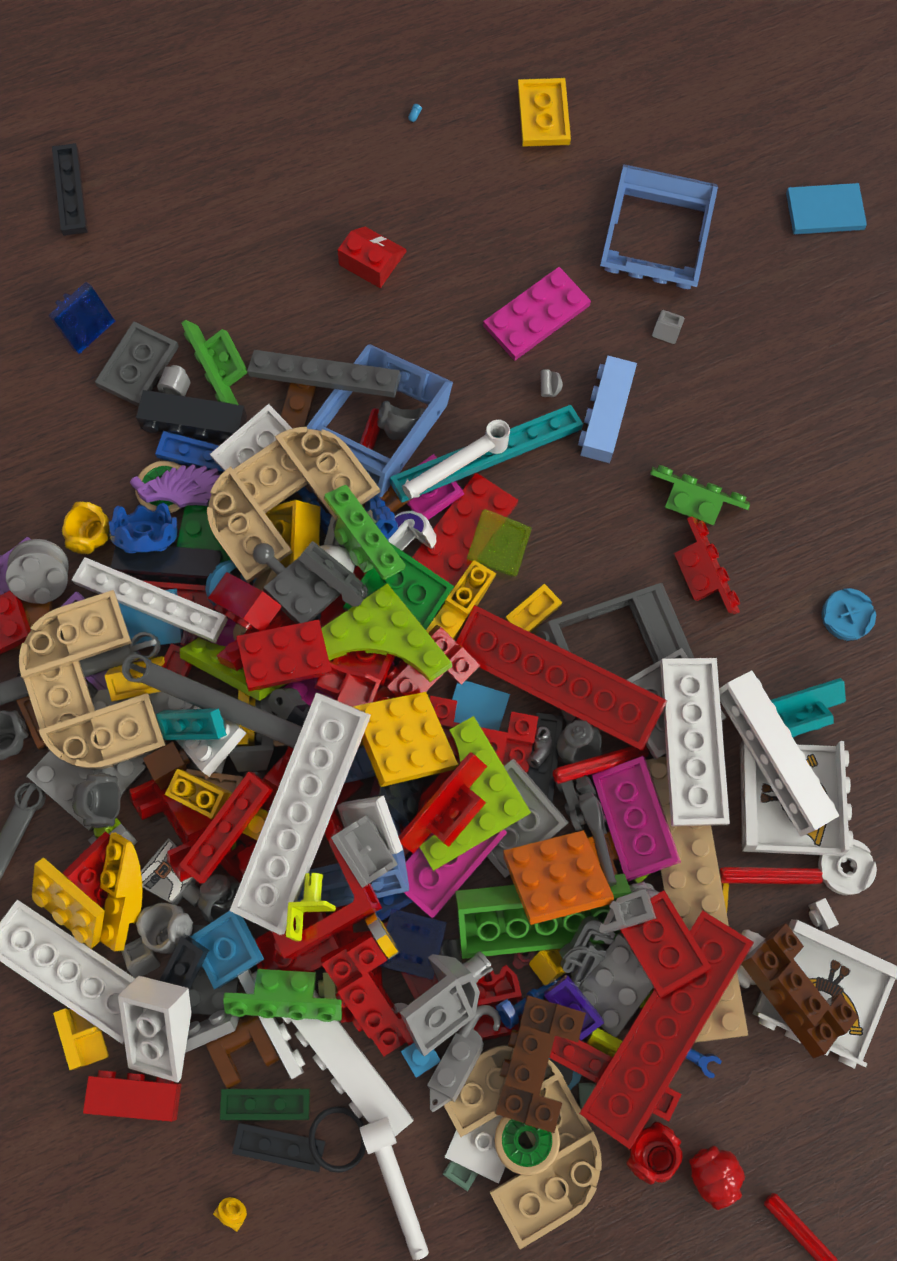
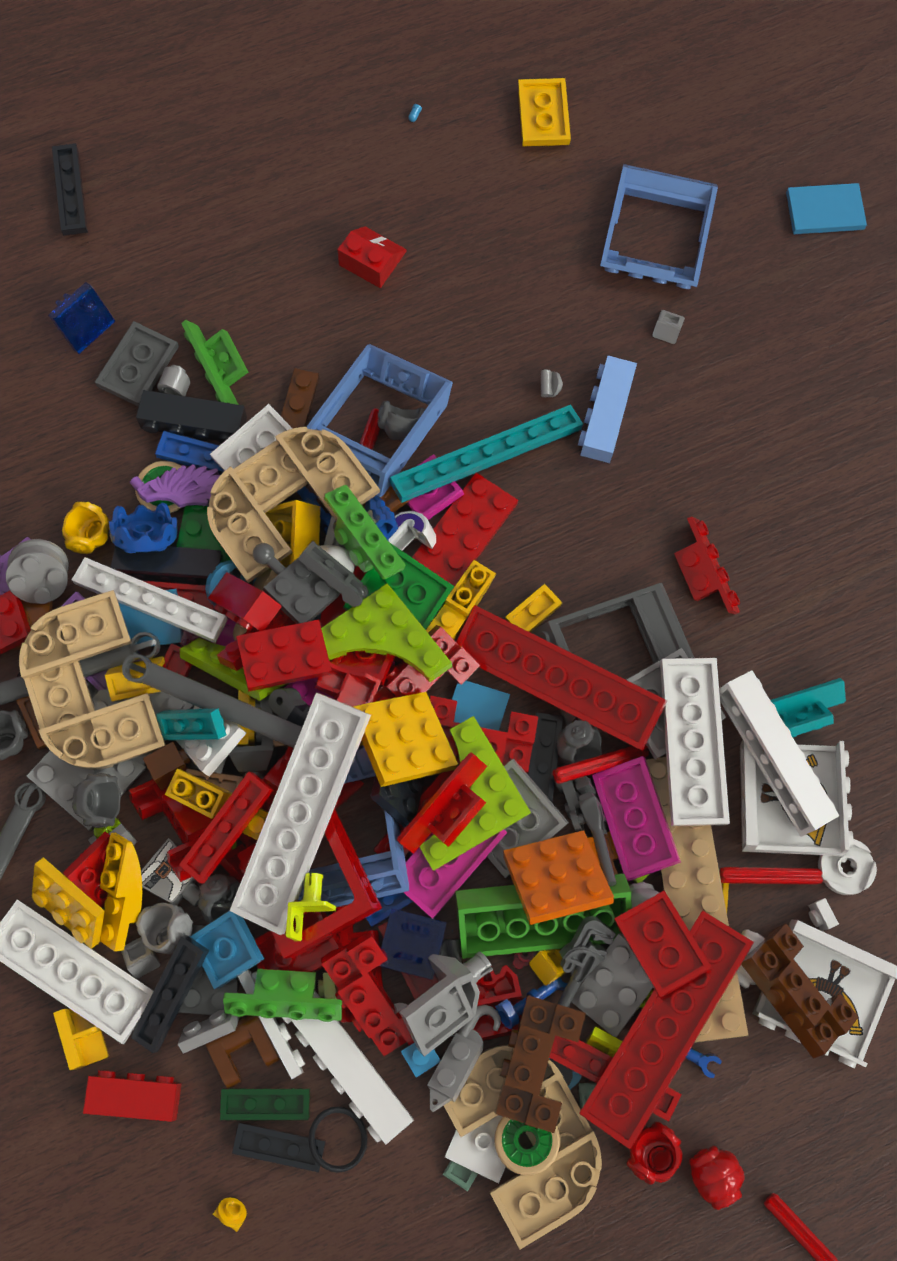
(155, 1026): white slope -> none
(324, 373): dark grey plate -> none
(364, 851): light grey hinge -> none
(378, 813): white plate -> none
(379, 1138): white piece -> none
(382, 935): yellow piece -> none
(461, 458): white piece -> none
(499, 543): clear neon green tile -> none
(536, 313): dark pink plate -> none
(542, 746): flat silver arm -> none
(568, 995): dark purple plate -> none
(628, 911): light grey slope -> none
(696, 499): bright green bracket -> none
(848, 614): dark azure tile -> none

